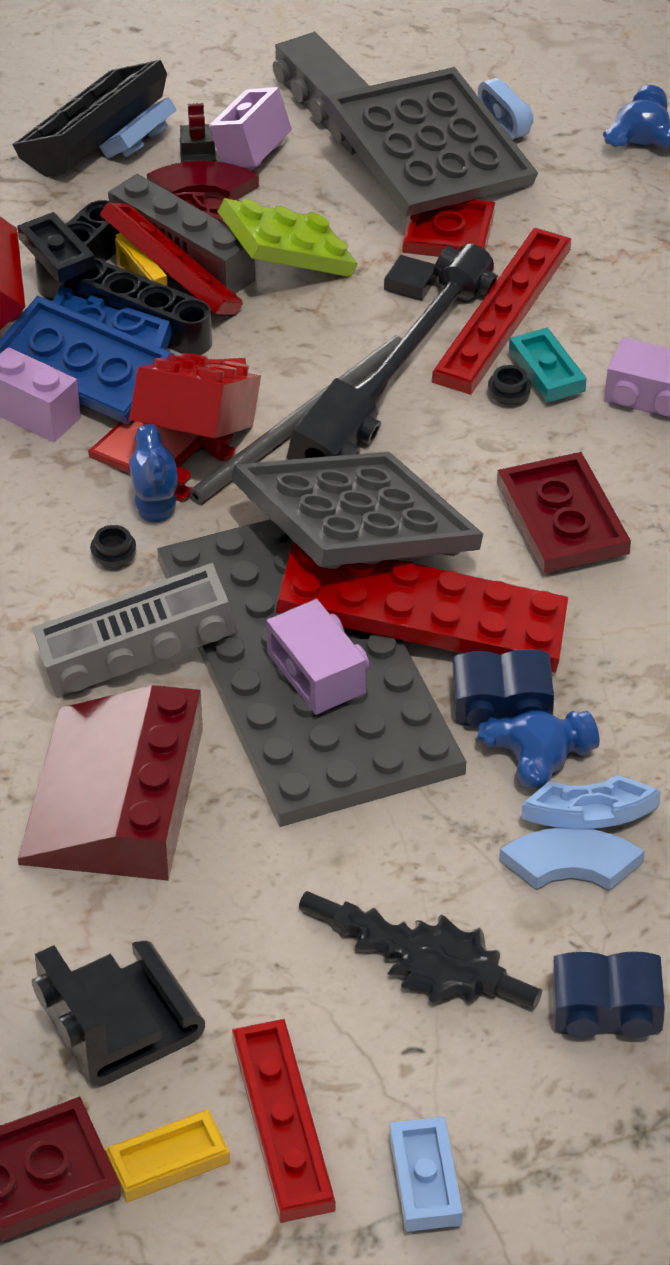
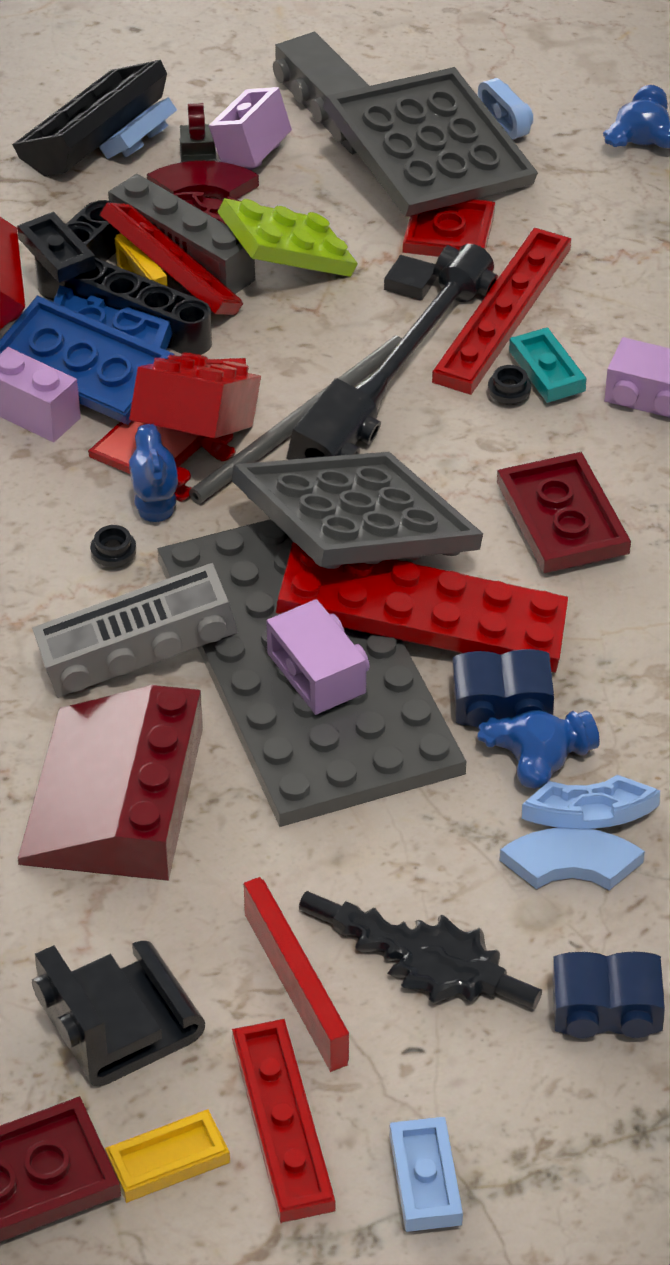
(296, 974): none -> red tile

